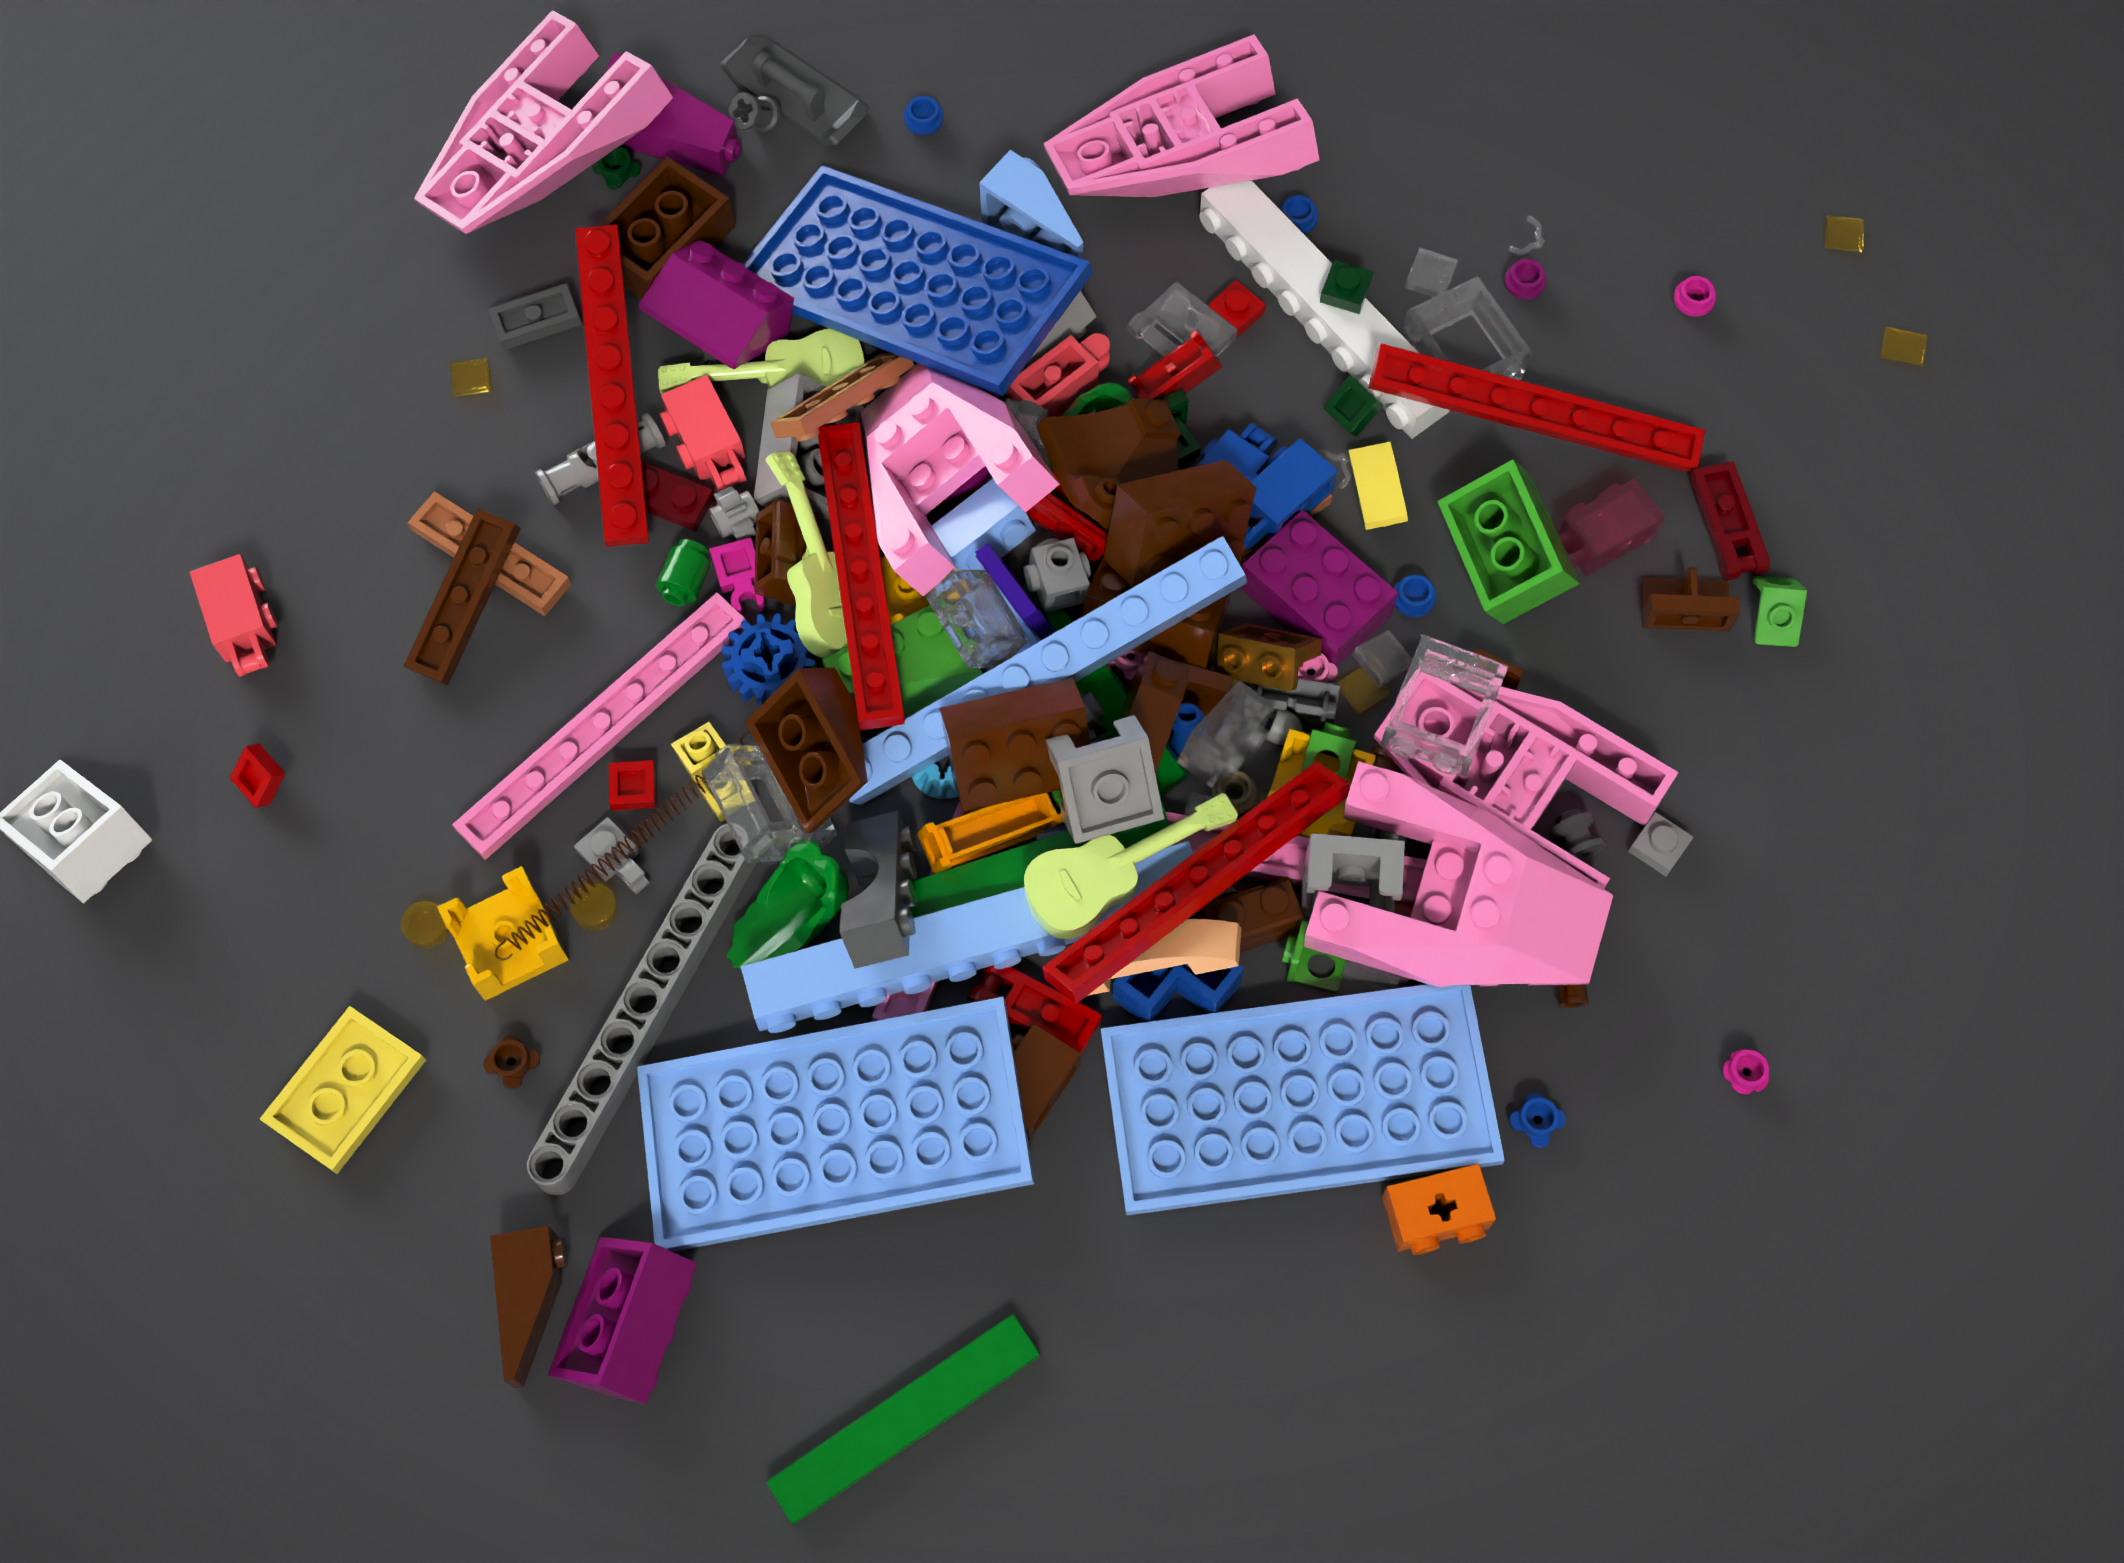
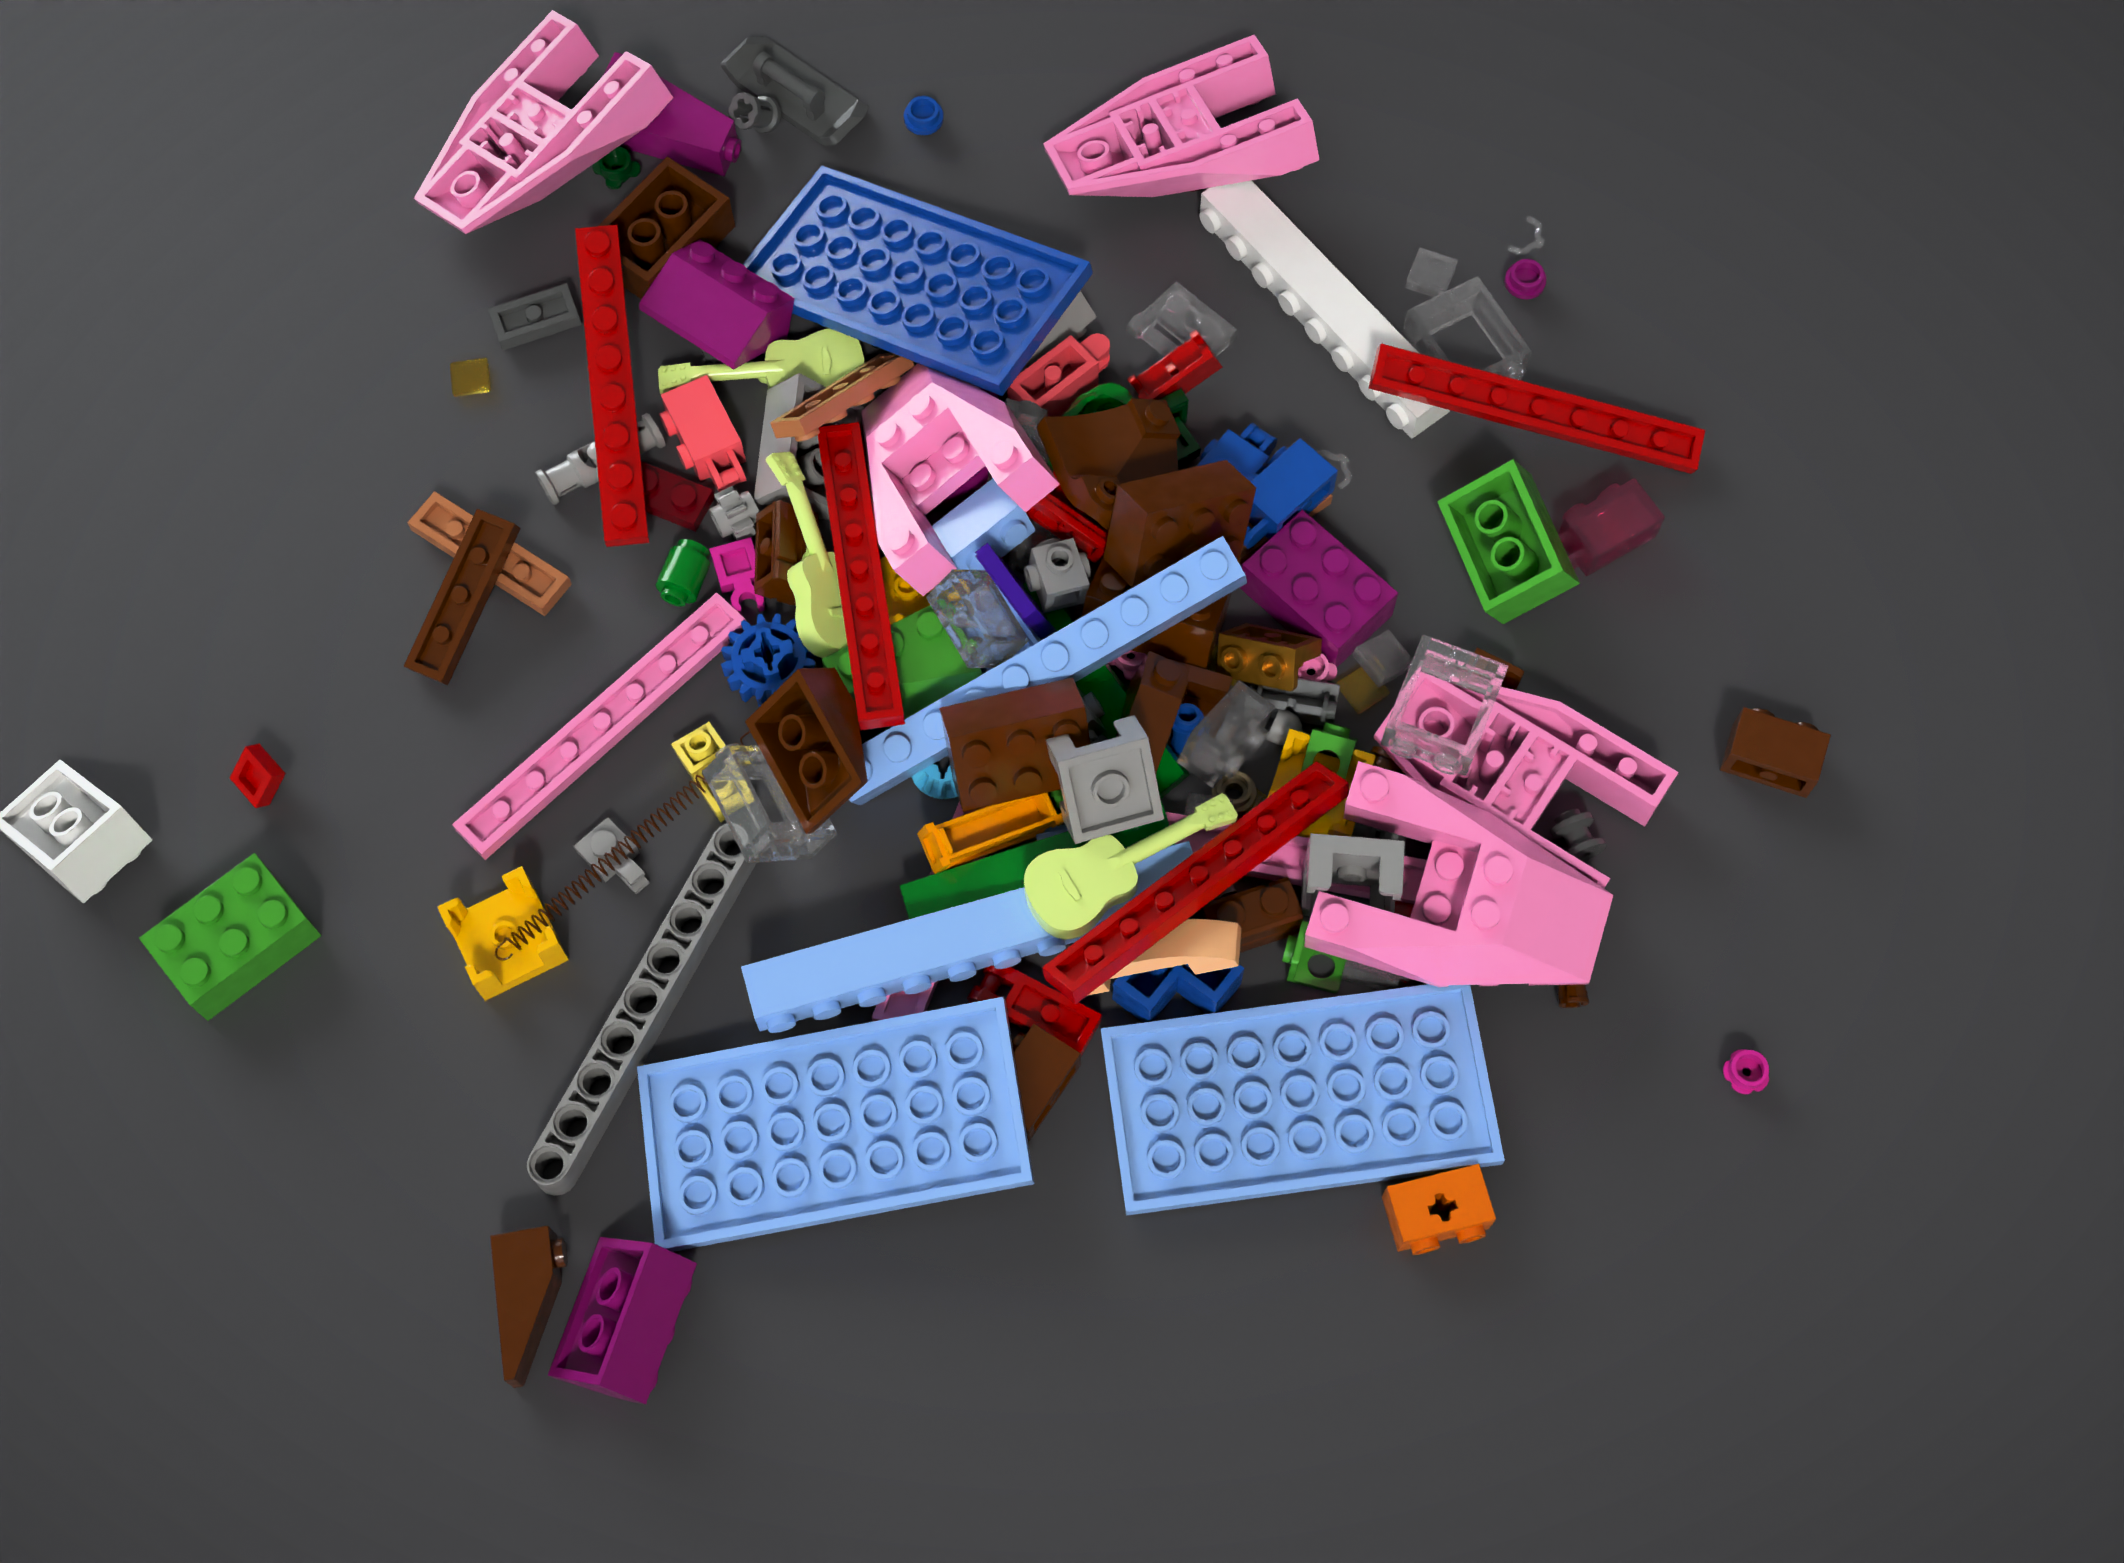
(230, 937): none -> bright green brick
(235, 612): coral brick -> none
(343, 1089): light yellow plate -> none
(424, 925): clear yellow tile -> none
(498, 1059): reddish brown plate -> none
(596, 908): clear yellow tile -> none
(632, 785): red plate -> none
(790, 906): green hair -> none
(879, 919): dark grey arch -> none
(902, 1419): green tile -> none
(1022, 202): light blue slope -> none
(1238, 306): red plate -> none
(1301, 212): blue plate -> none
(1346, 286): dark green plate -> none
(1353, 406): dark green plate -> none
(1378, 485): light yellow slope -> none
(1415, 596): blue plate -> none
(1537, 1106): blue plate -> none
(1660, 844): light grey plate -> none
(1688, 604): reddish brown panel -> none
(1695, 287): dark pink plate -> none
(1729, 520): dark red plate -> none
(1775, 751): none -> reddish brown brick
(1779, 611): bright green bracket -> none
(1844, 233): clear yellow piece -> none
(1903, 346): clear yellow piece -> none

